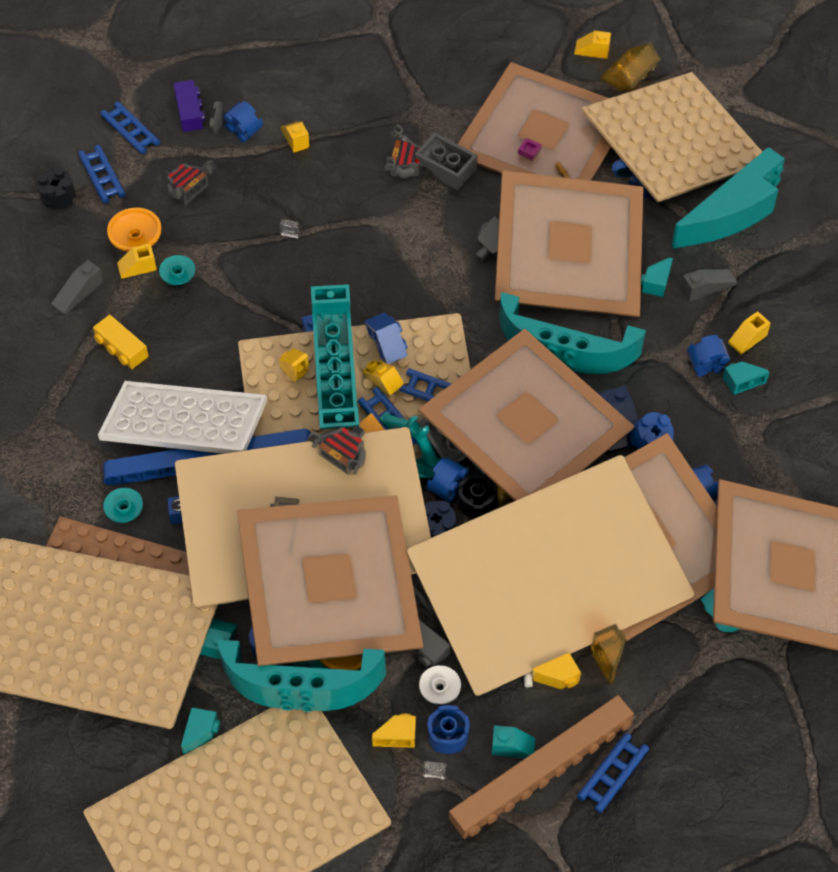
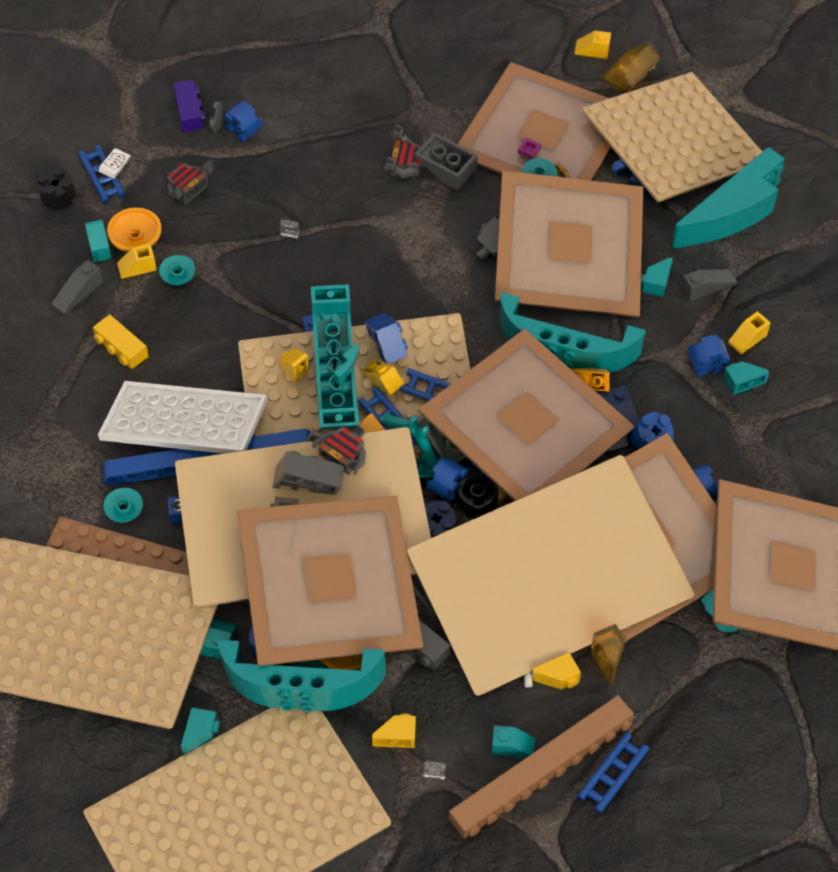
(98, 240): none -> teal slope
(114, 163): none -> white tile
(129, 136): blue bar -> none
(296, 136): yellow slope -> none
(308, 472): none -> dark grey wedge
(350, 358): none -> teal slope
(443, 677): white dish -> none
(448, 740): blue brick -> none
(540, 166): none -> teal dish
(595, 377): none -> light orange slope

